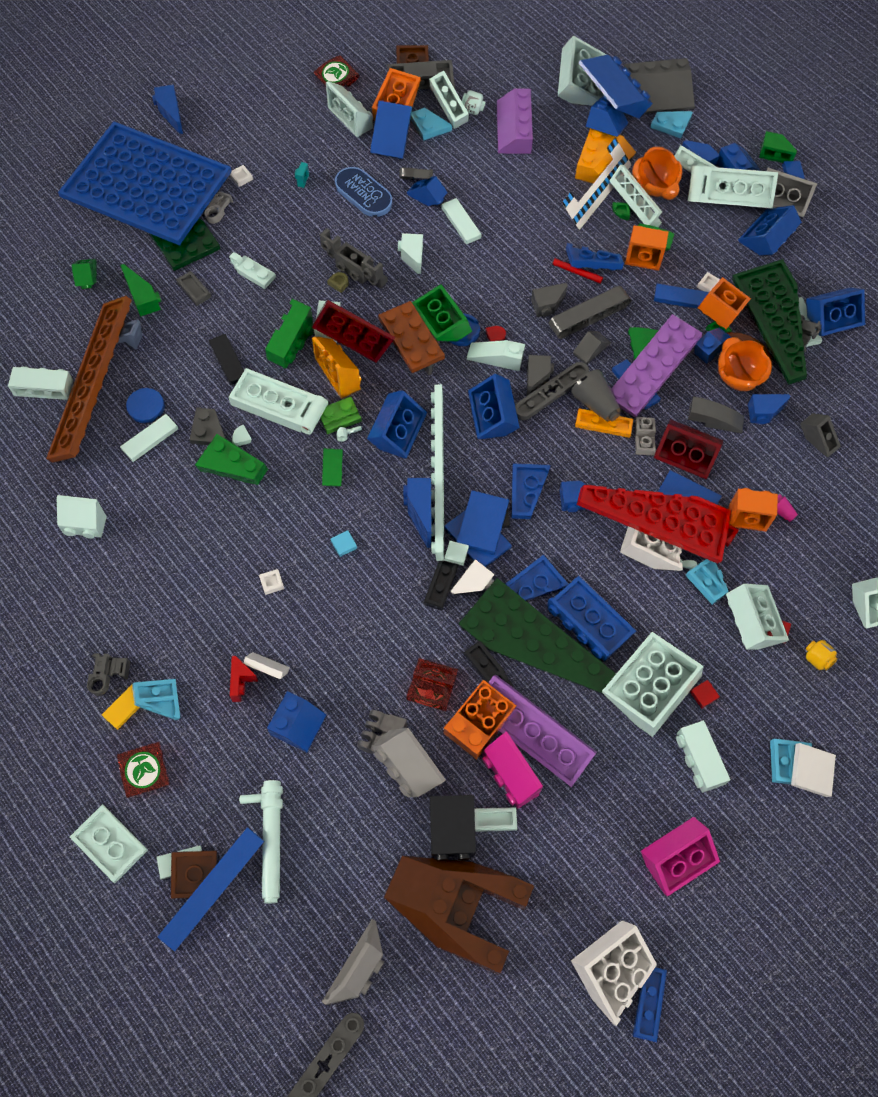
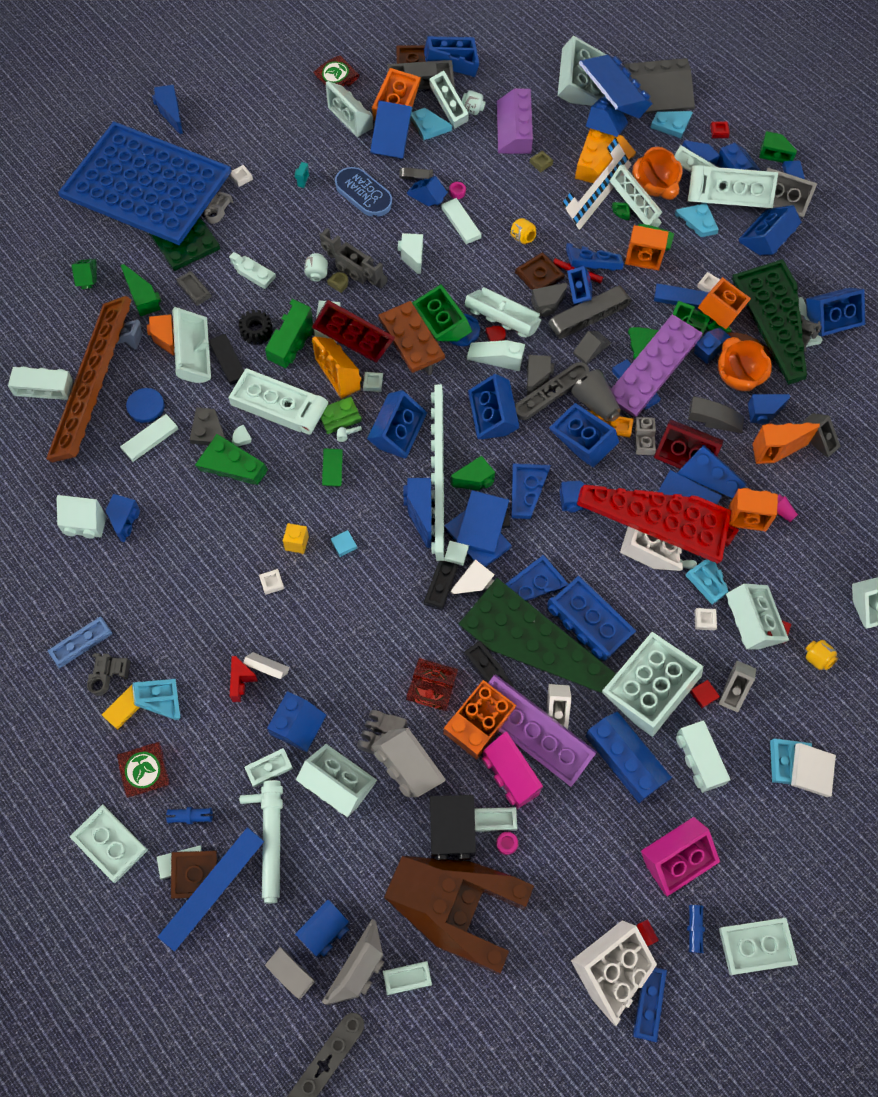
(80, 642): none -> medium blue tile
(122, 513): none -> blue slope
(162, 332): none -> orange slope
(189, 815): none -> blue pin
(191, 346): none -> light aqua container
(258, 335): none -> black tyre
(268, 767): none -> light aqua plate
(290, 973): none -> light grey slope
(295, 538): none -> yellow brick
(316, 267): none -> light aqua head
(323, 929): none -> blue slope
(335, 780): none -> light aqua slope
(373, 381): none -> light aqua tile
(407, 978): none -> light aqua tile
(457, 190): none -> dark pink tile
(458, 49): none -> blue wedge
(474, 475): none -> green slope
(503, 310): none -> light aqua container
(507, 843): none -> dark pink tile
(523, 231): none -> yellow head
(539, 272): none -> reddish brown tile
(541, 161): none -> olive tile
(559, 703): none -> white slope
(580, 284): none -> blue slope
(585, 434): none -> blue slope
(627, 756): none -> blue slope
(647, 932): none -> red tile
(692, 317): none -> green slope
(696, 929): none -> blue pin
(699, 219): none -> medium azure wing
(705, 619): none -> white tile
(711, 472): none -> blue wing
(720, 129): none -> red tile
(737, 686): none -> light grey slope
(758, 946): none -> light aqua plate
(779, 441): none -> orange slope

